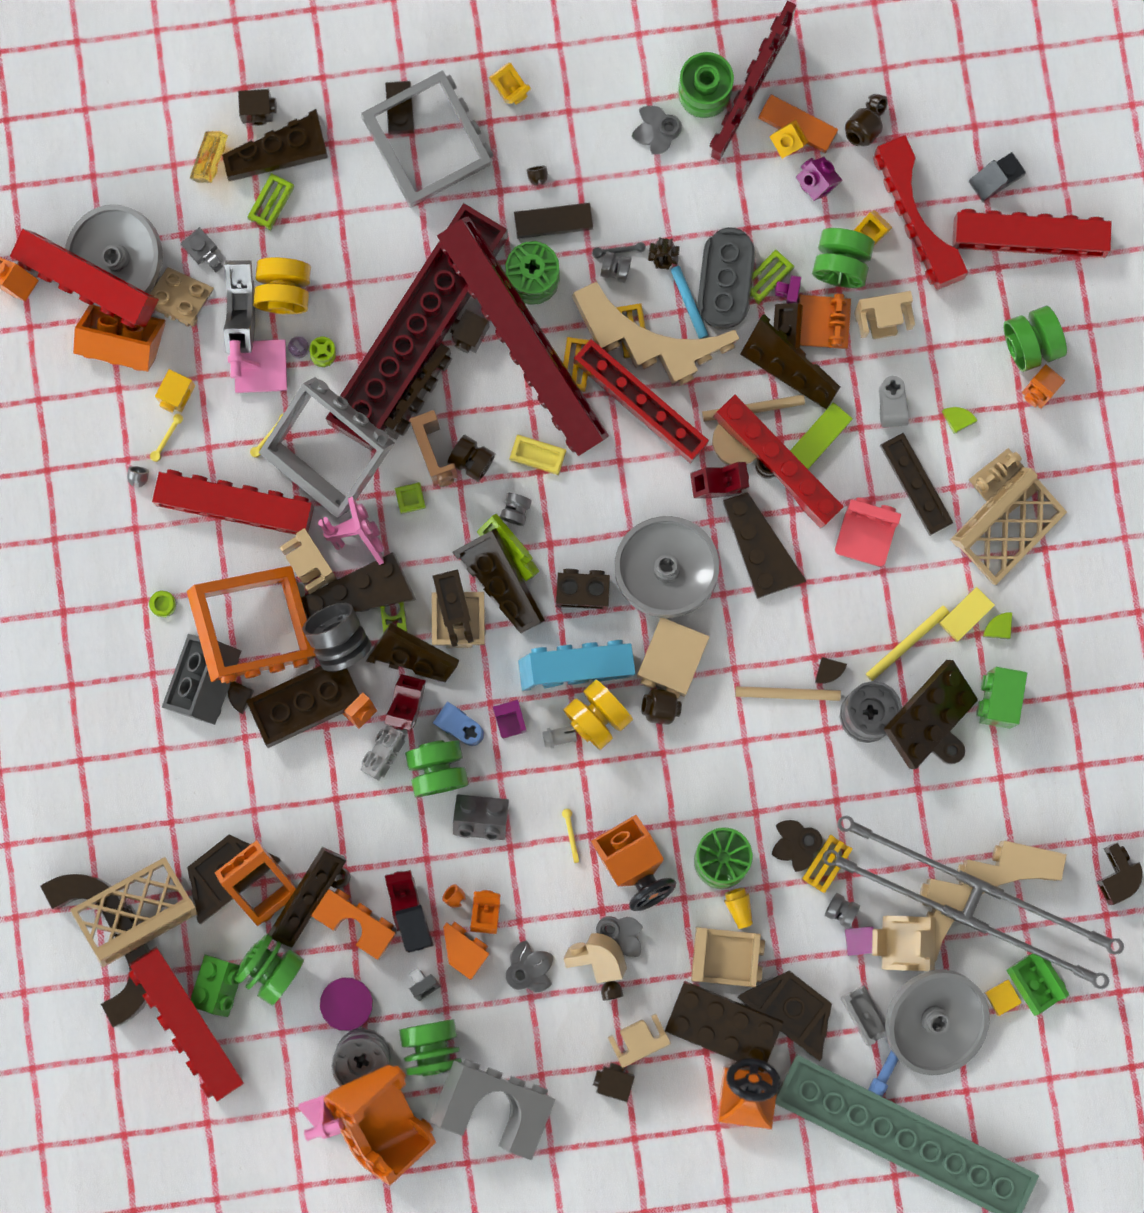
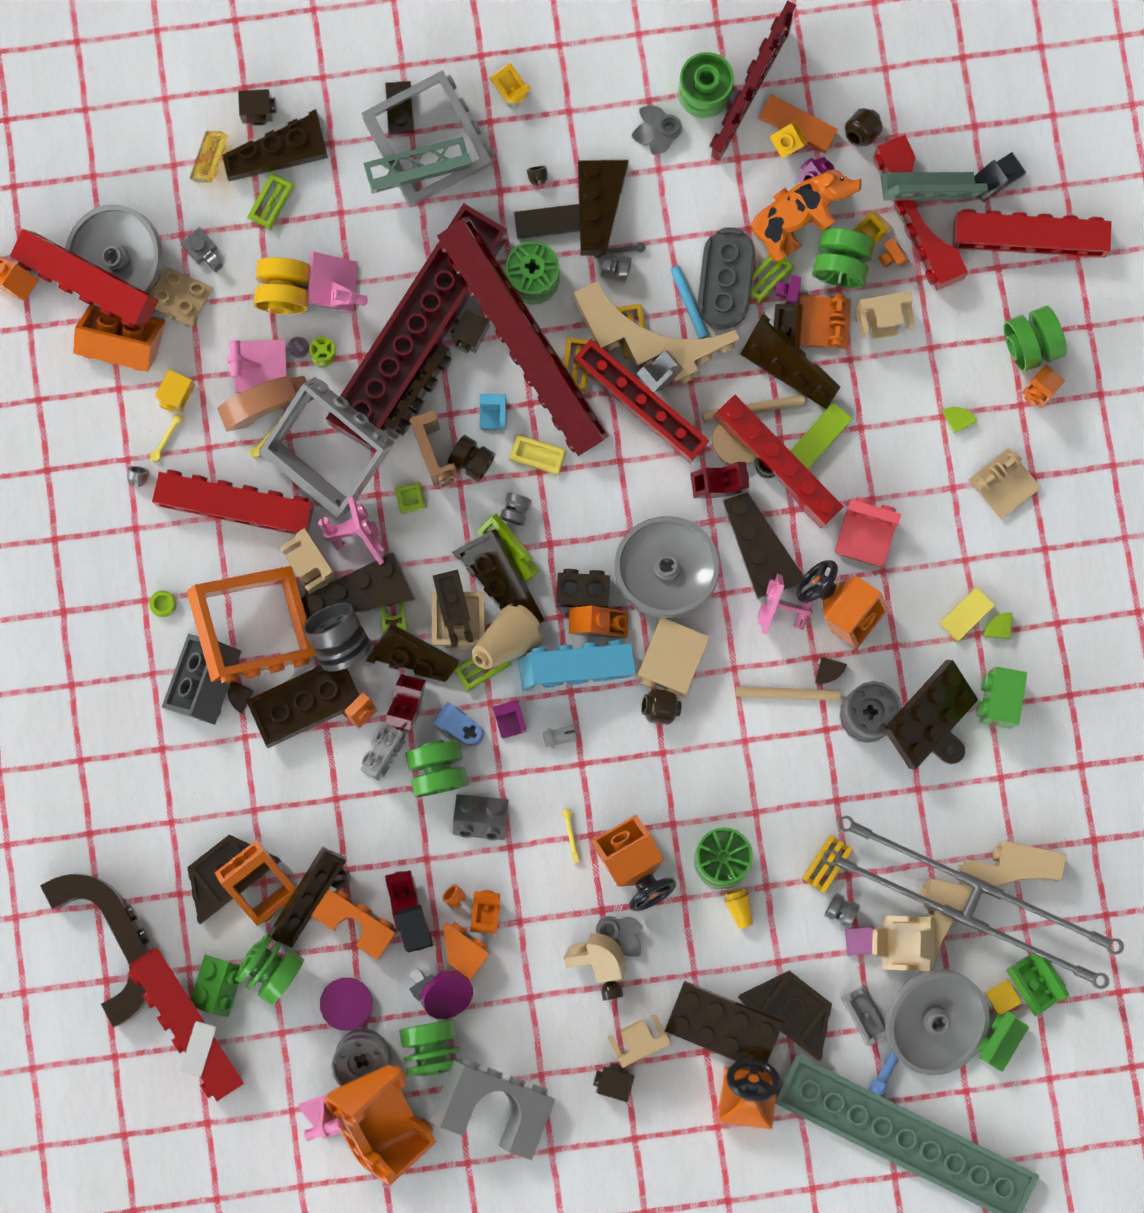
(143, 932): tan fence -> none
(198, 1049): none -> white sticker
(240, 308): flat silver arch -> none
(259, 401): none -> nougat arch
(333, 283): none -> bright pink plate
(418, 173): none -> sand green fence
(447, 995): none -> magenta tile
(463, 678): none -> lime tile
(493, 411): none -> medium azure panel
(508, 637): none -> tan cone
(532, 966): flat silver plate -> none
(592, 720): yellow wheel -> none
(598, 622): none -> orange slope
(599, 196): none -> dark brown wing
(660, 372): none -> flat silver panel
(663, 253): dark brown gear -> none
(727, 957): tan panel -> none
(767, 610): none -> bright pink plate
(792, 844): dark brown plate -> none
(798, 207): none -> orange animal
(848, 606): none -> orange piece
(877, 103): dark brown hinge -> none
(893, 407): light grey piece -> none
(894, 254): none -> orange tile
(907, 643): light yellow bar -> none
(916, 484): dark brown tile -> none
(930, 186): none -> sand green fence
(994, 509): tan fence -> none
(1004, 1041): none -> bright green bracket
(1125, 879): dark brown brick -> none

